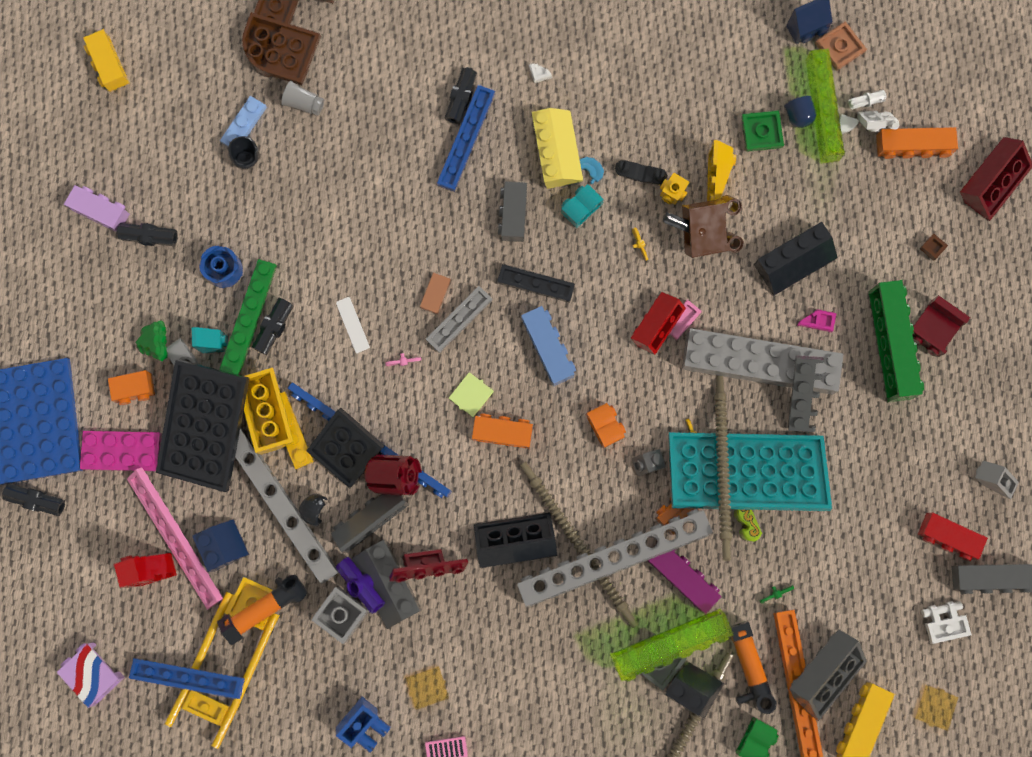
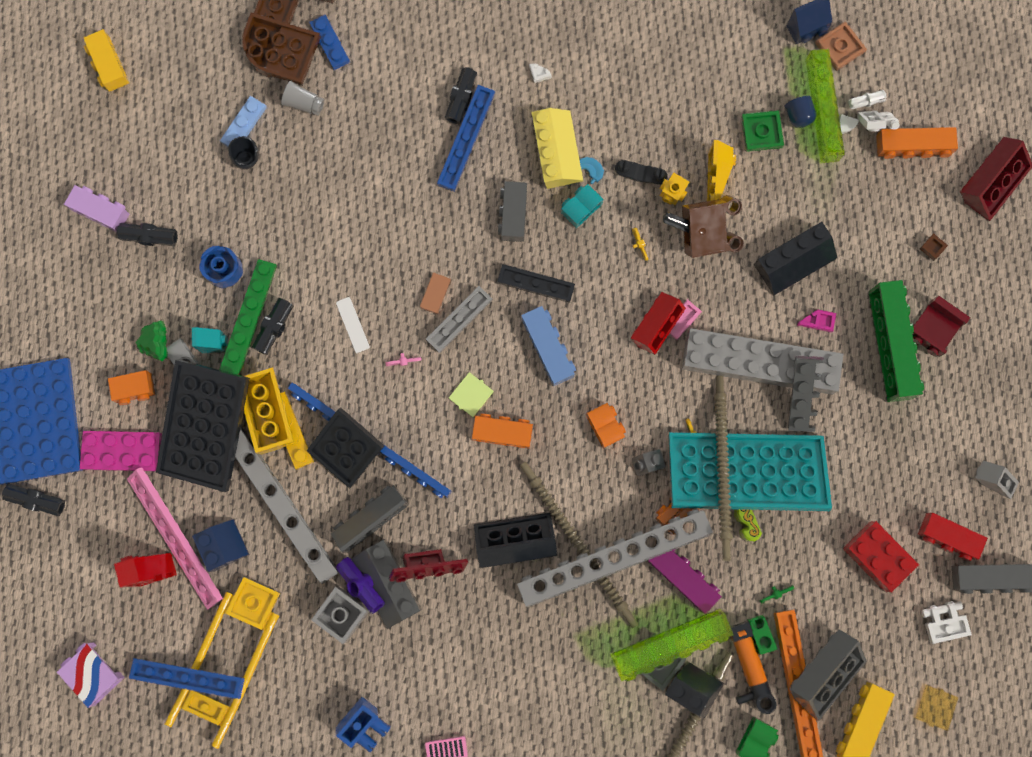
(287, 591): piece -> none
(311, 508): black hair -> none
(330, 42): none -> blue plate
(393, 474): dark red cylinder -> none
(427, 688): clear yellow piece -> none
(762, 635): none -> green leg
(880, 556): none -> red brick

